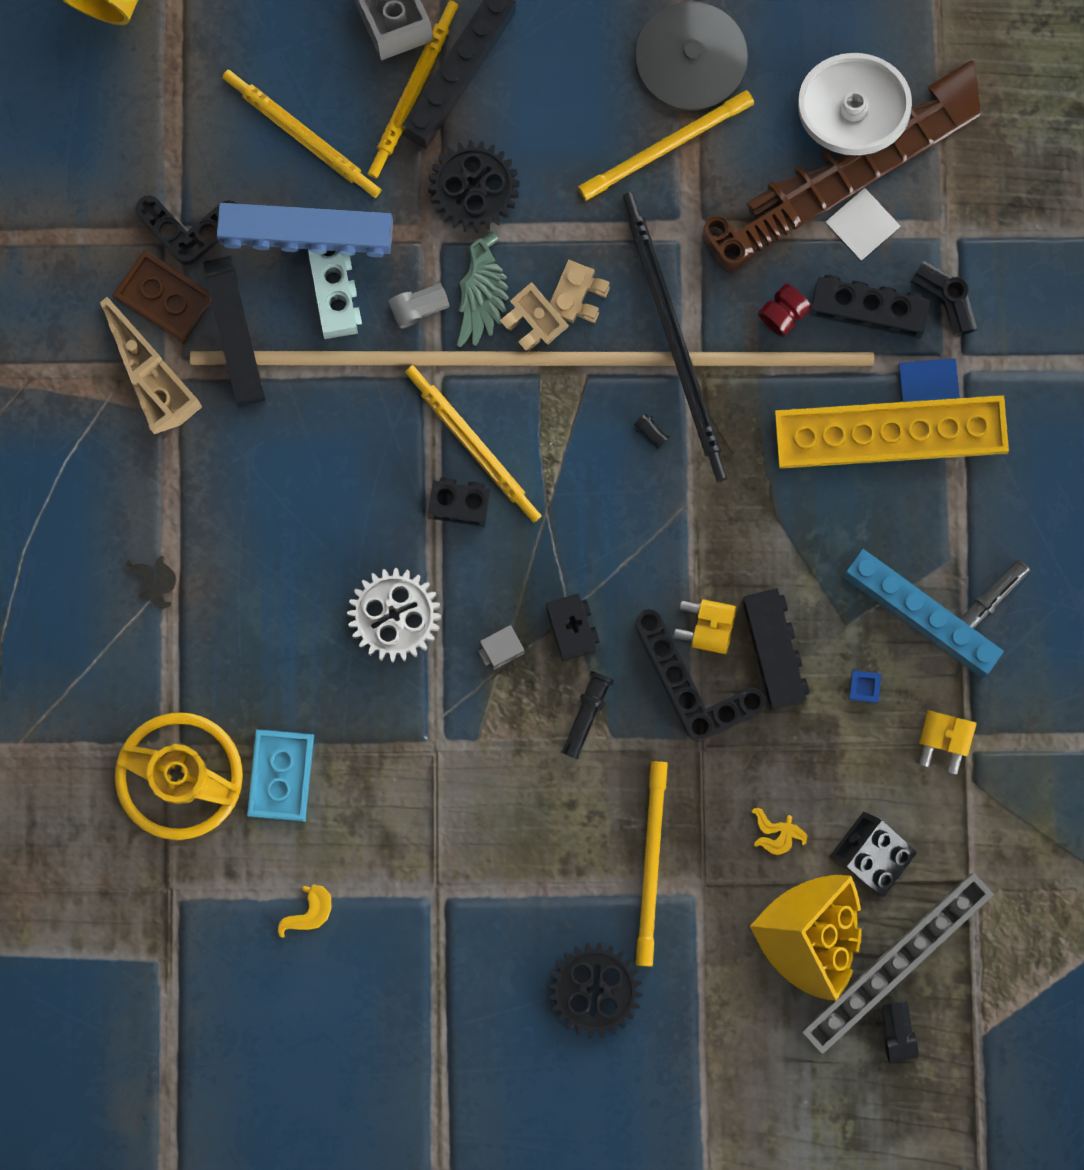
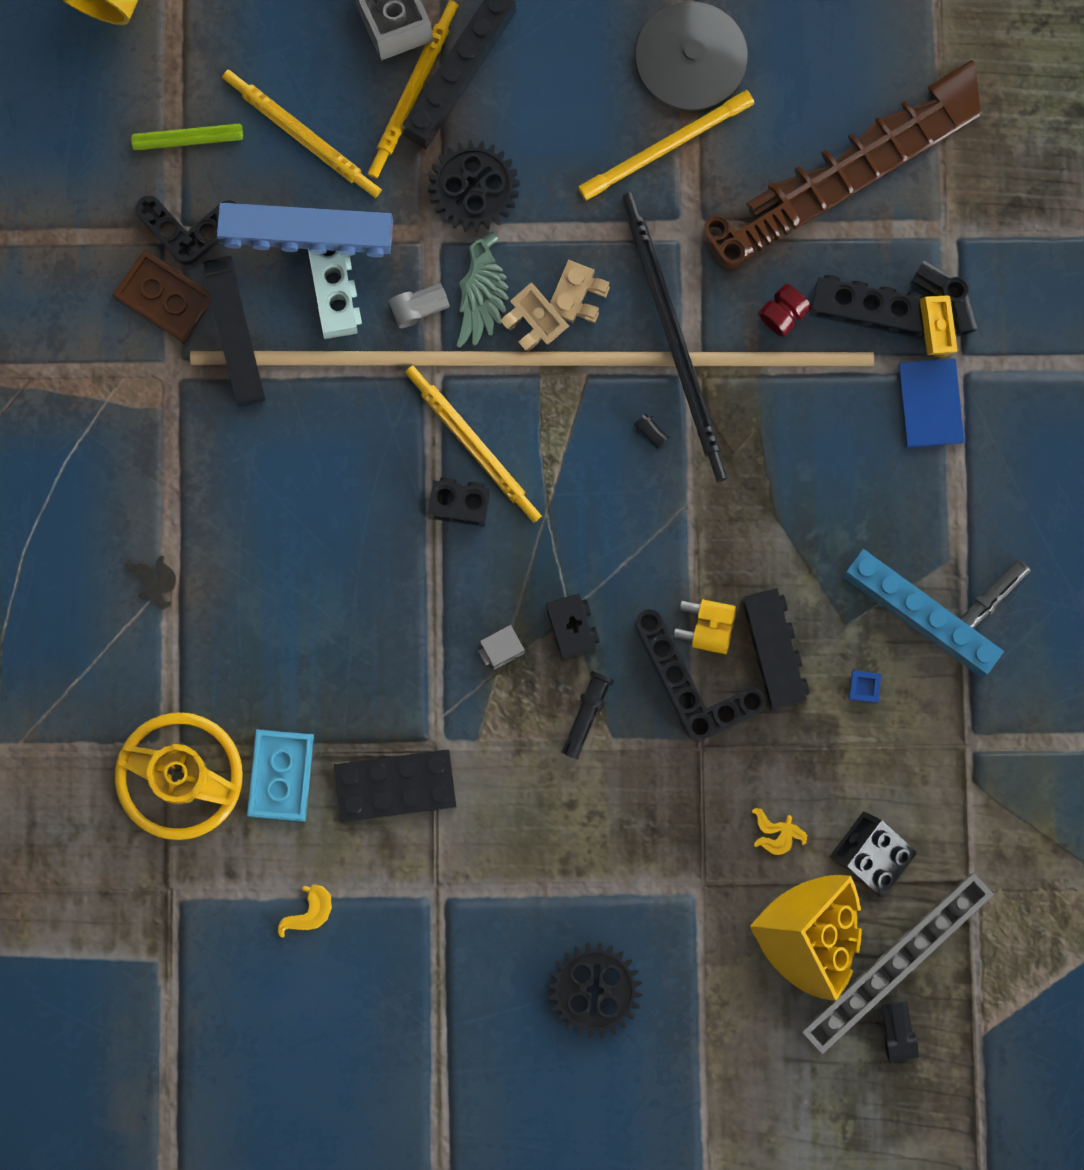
(159, 390): tan wedge -> none
(186, 137): none -> lime axle
(381, 592): white gear -> none
(395, 786): none -> black plate
(645, 941): yellow piece -> none
(854, 104): white dish -> none
(863, 224): white sticker -> none
(891, 432): yellow plate -> none
(938, 326): none -> yellow panel
(946, 734): yellow piece -> none

